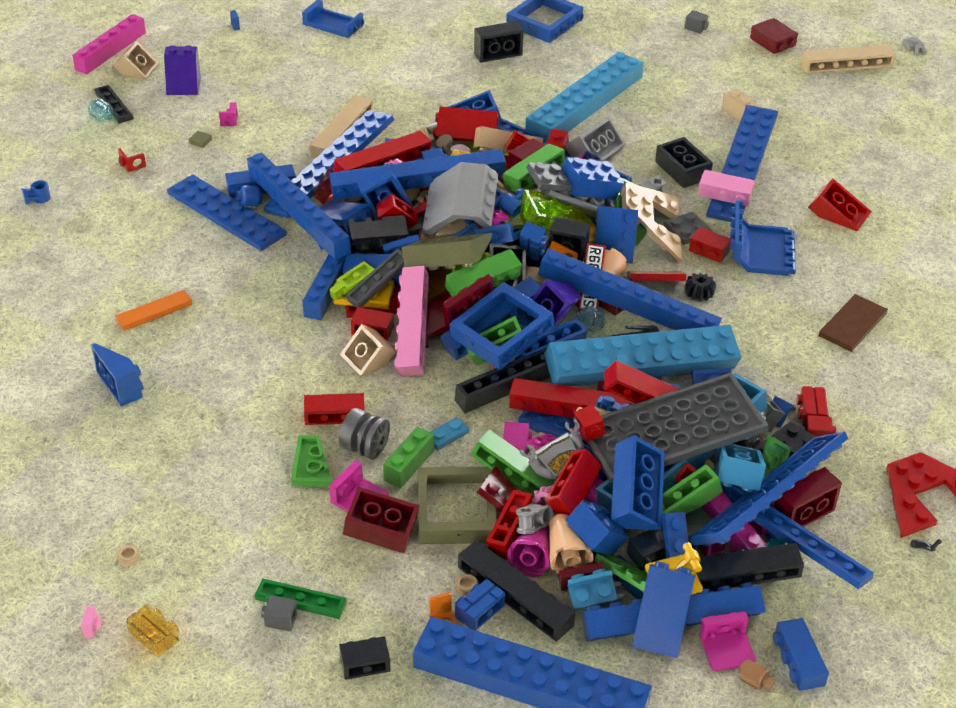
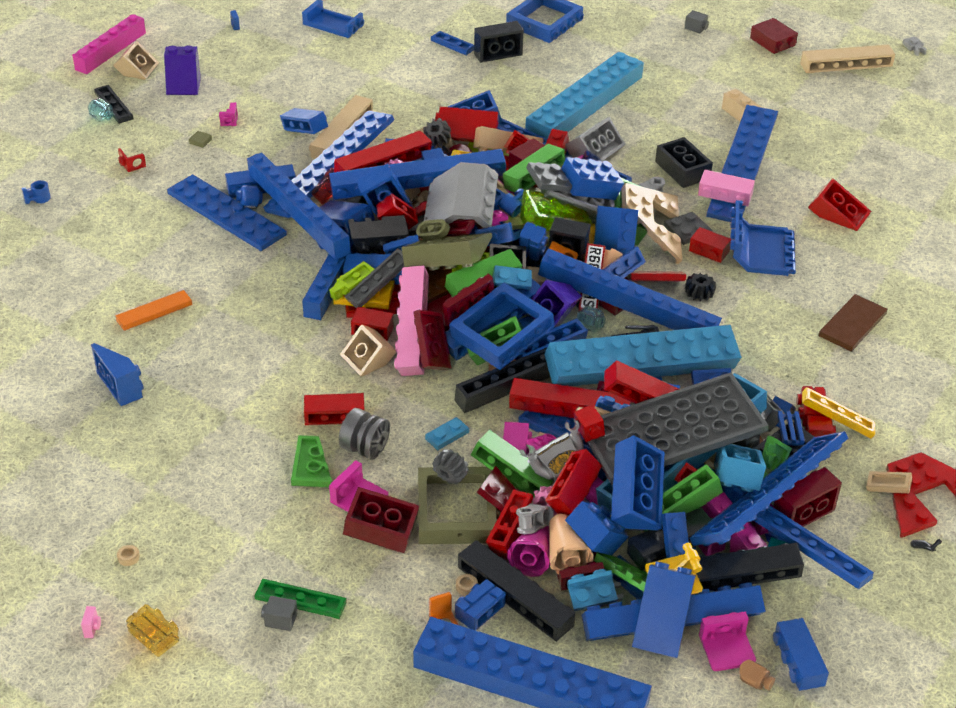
(304, 121): none -> blue brick
(364, 657): black brick -> none
(408, 457): bright green brick -> none
(432, 229): none -> olive plate
(432, 340): none -> dark red plate
(437, 131): none -> dark grey gear
(450, 466): none -> dark grey gear
(452, 43): none -> blue tile
(461, 227): none -> dark red tile
(514, 277): none -> dark azure plate
(626, 263): none -> blue plate
(789, 417): none -> blue tile
(838, 413): none -> yellow tile
(889, 482): none -> tan tile

